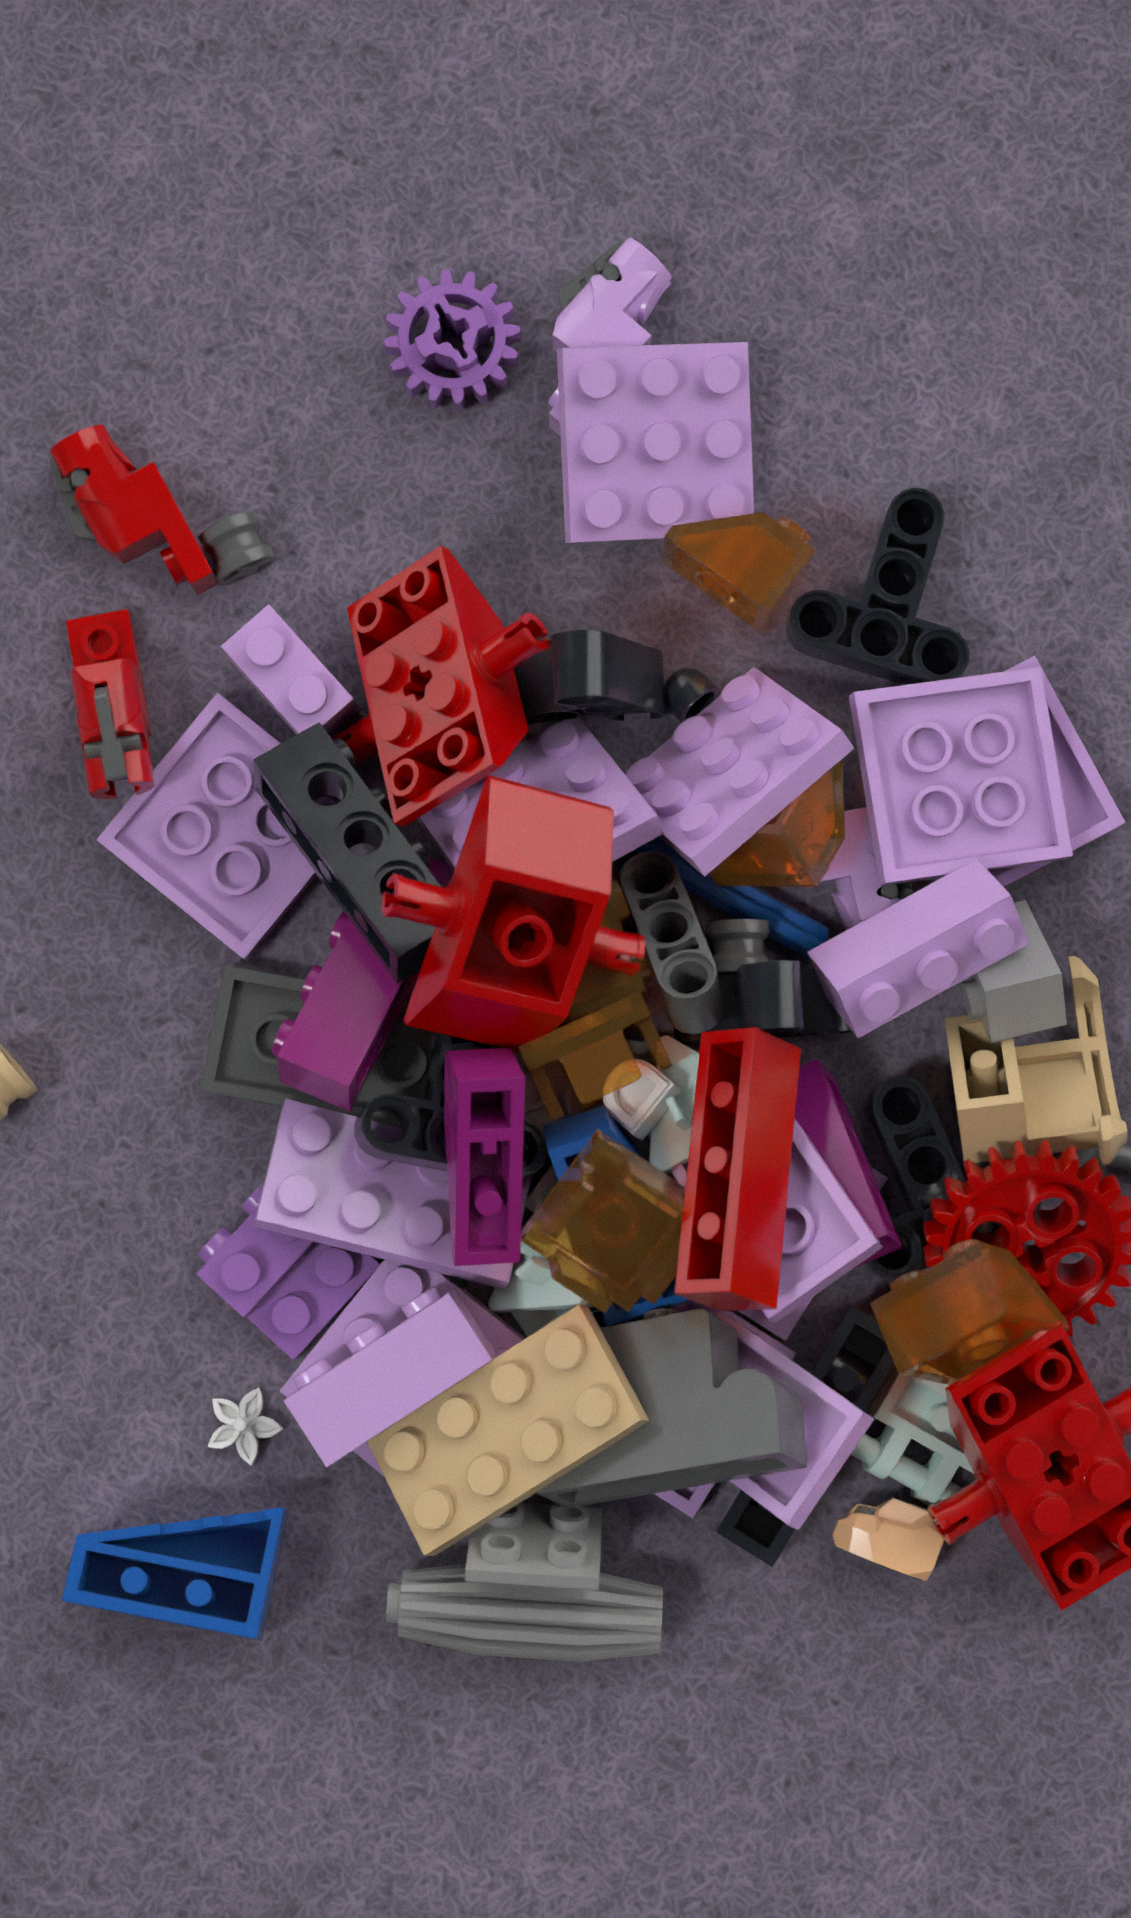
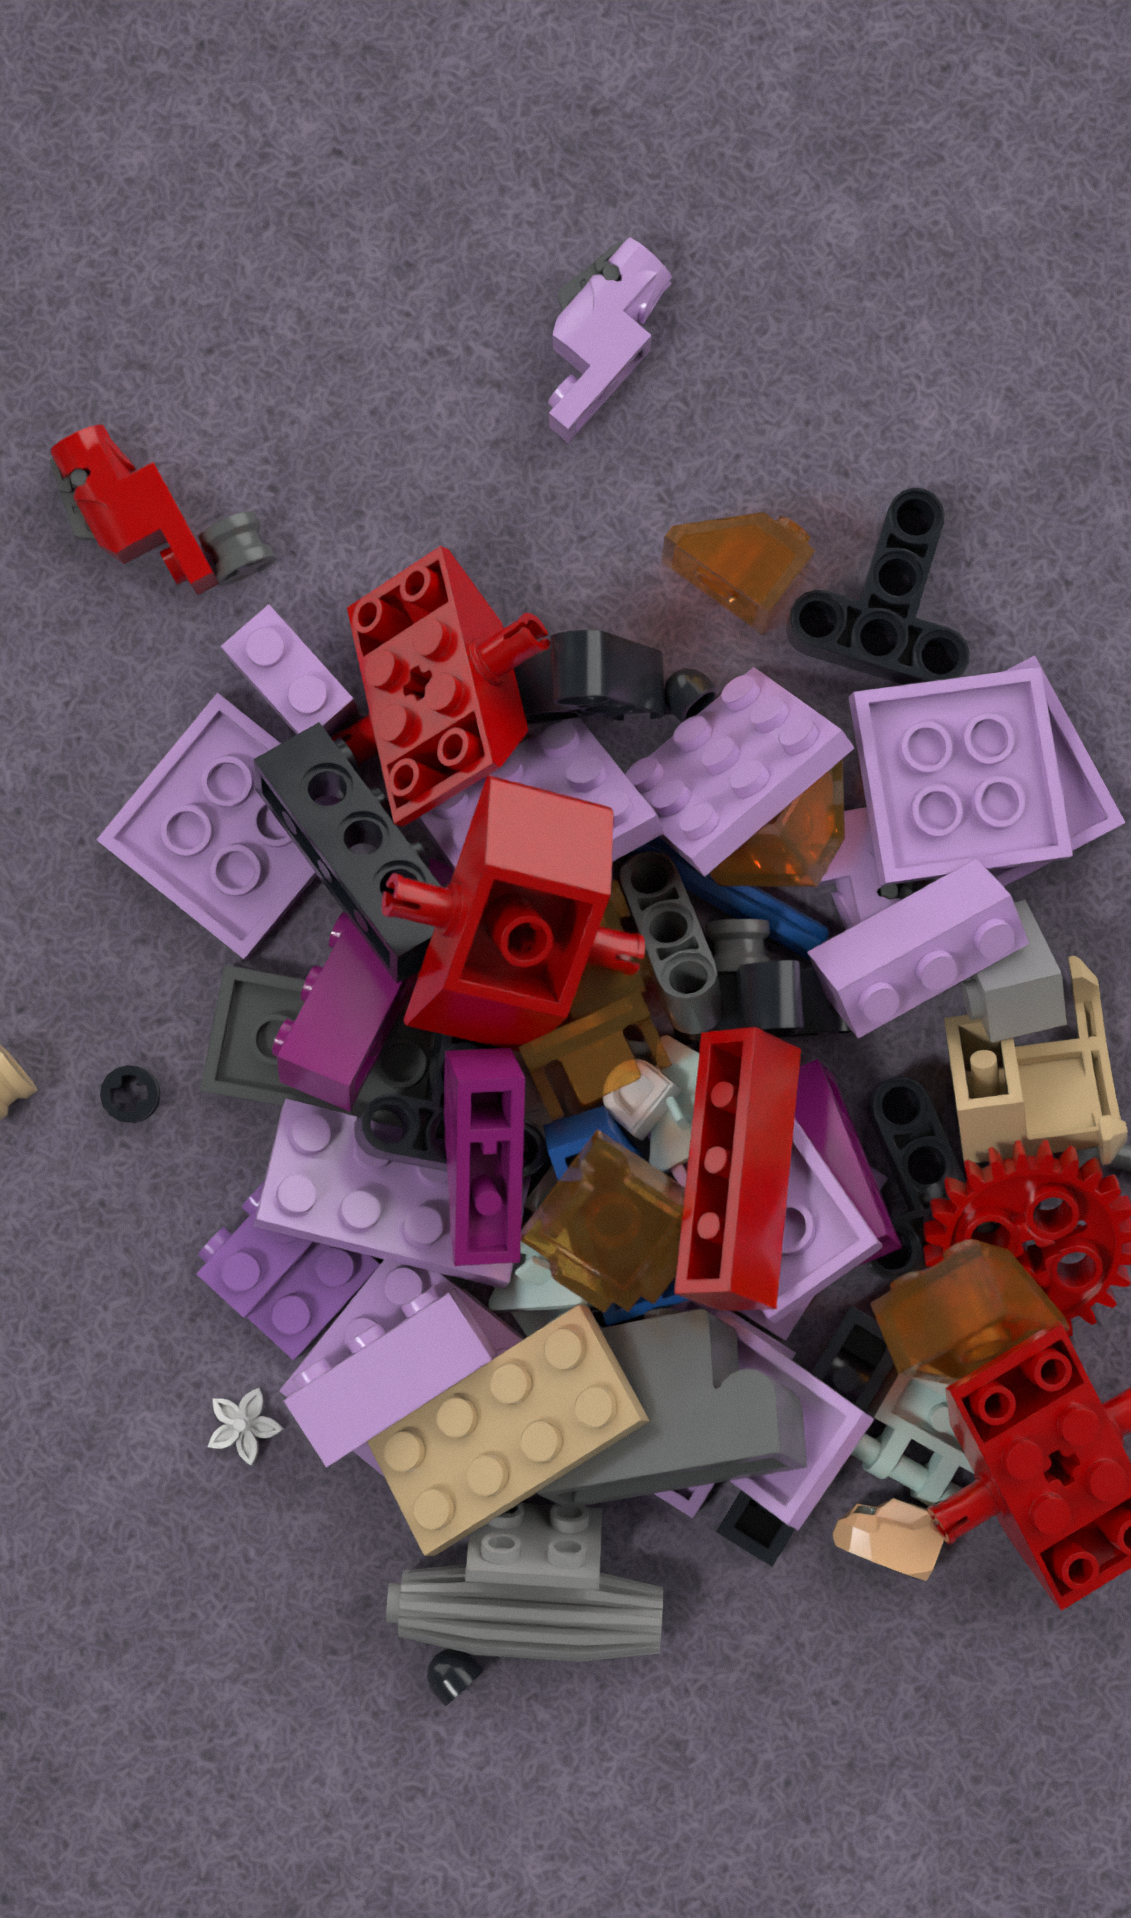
(110, 703): red plate -> none
(116, 1080): none -> black bush
(184, 1573): blue wedge -> none
(431, 352): medium lavender gear -> none
(451, 1674): none -> black hinge
(653, 438): lavender plate -> none

